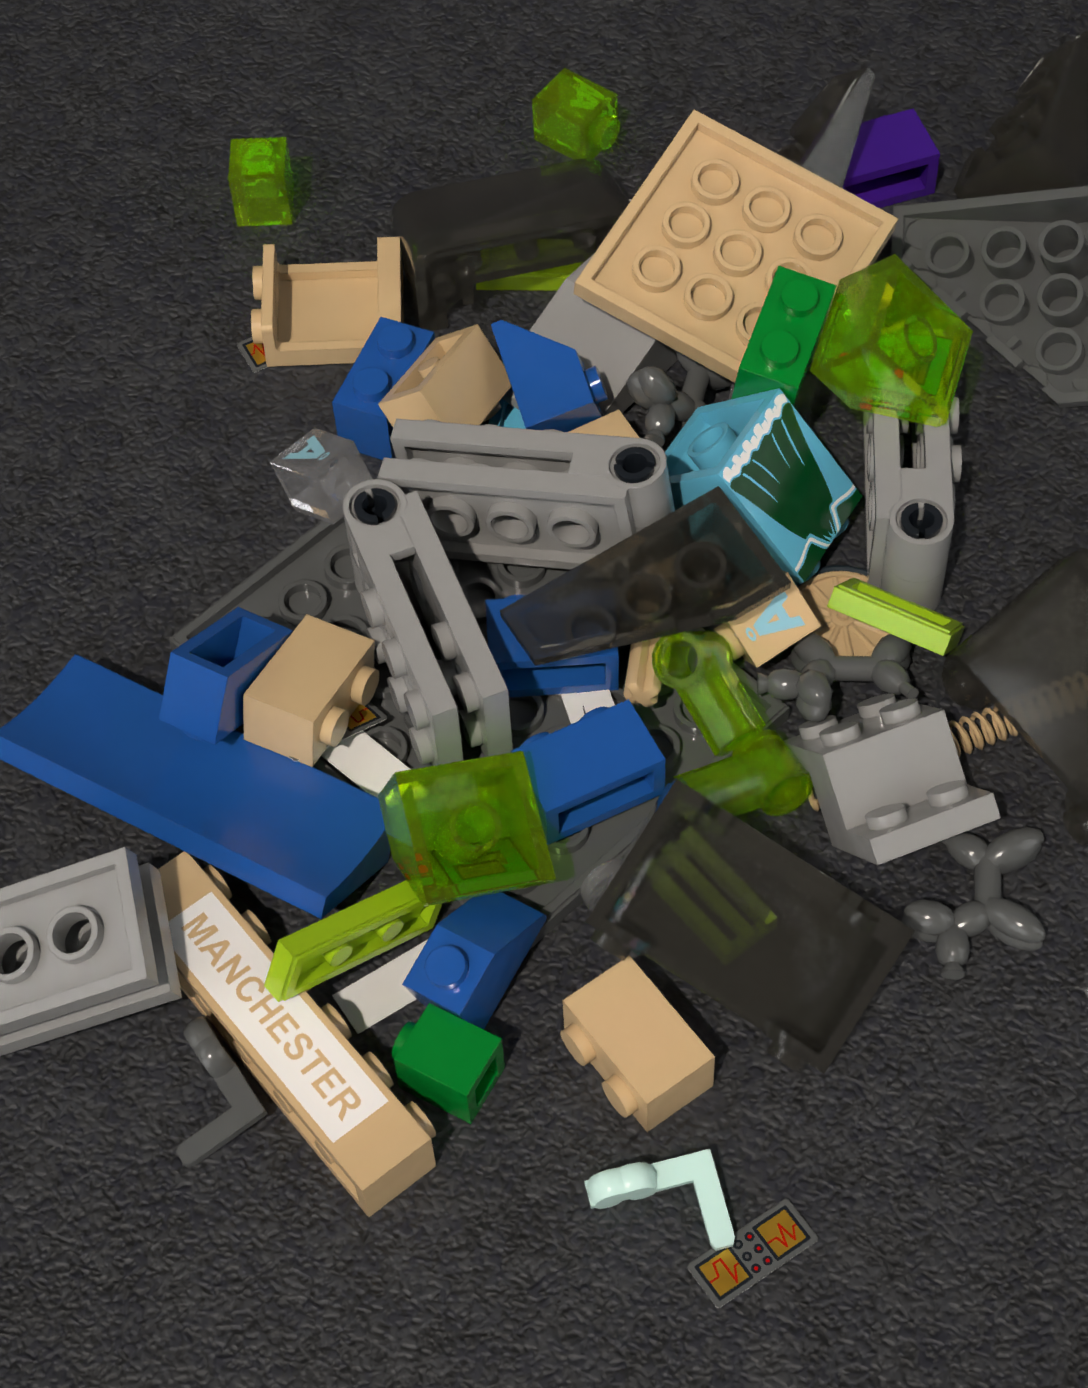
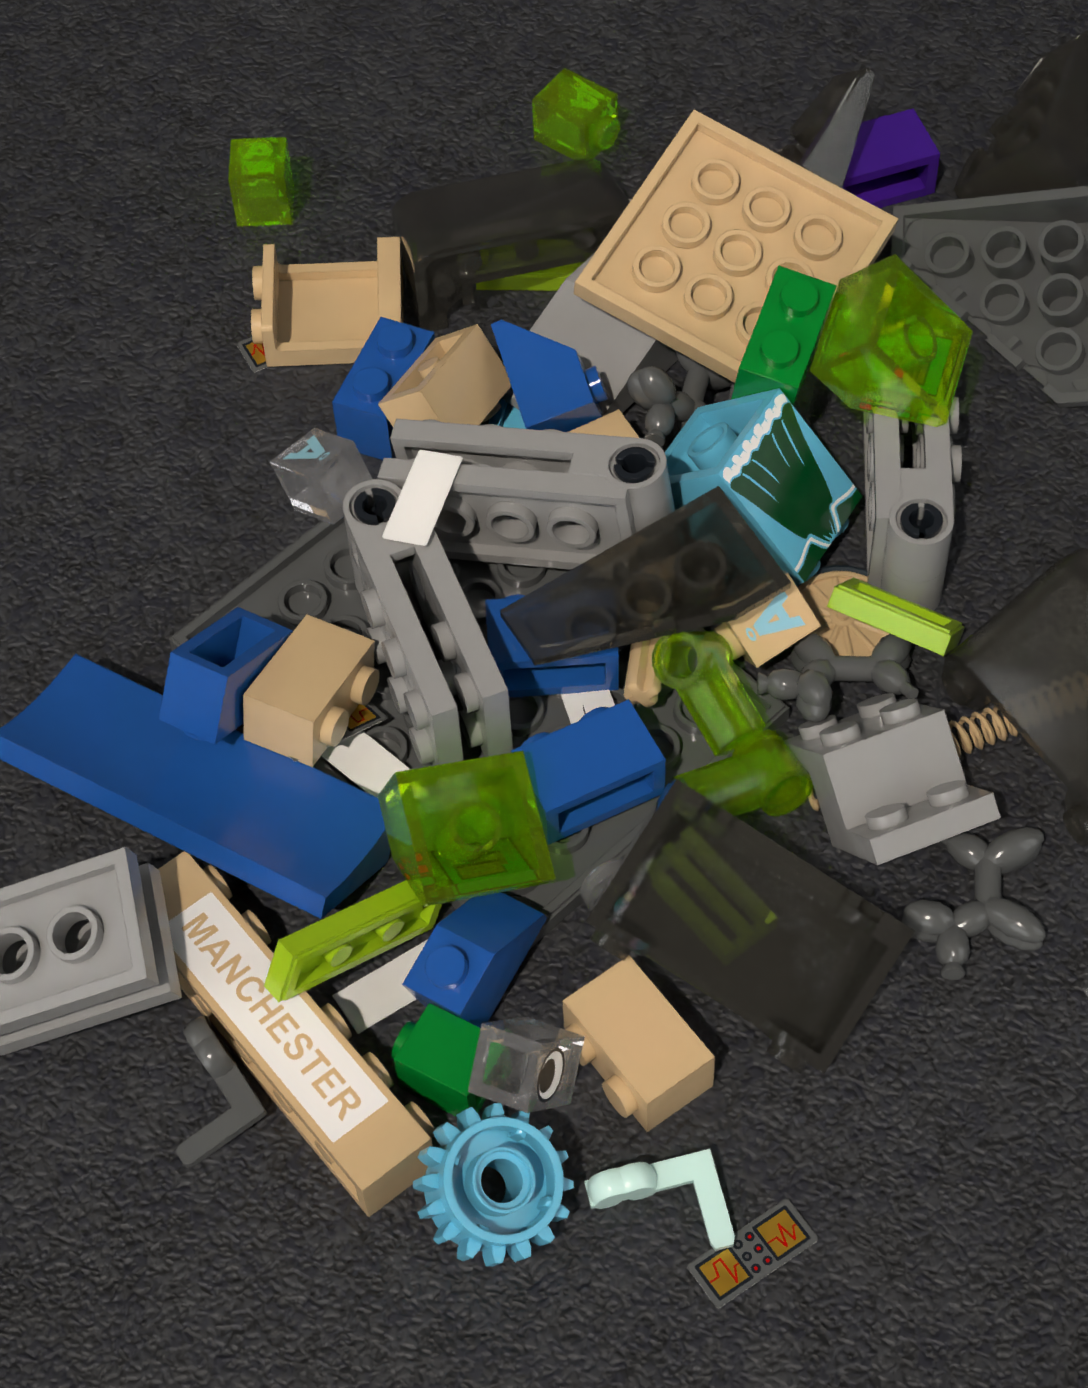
(422, 497): none -> white sticker
(455, 1190): none -> medium azure gear
(526, 1064): none -> clear brick

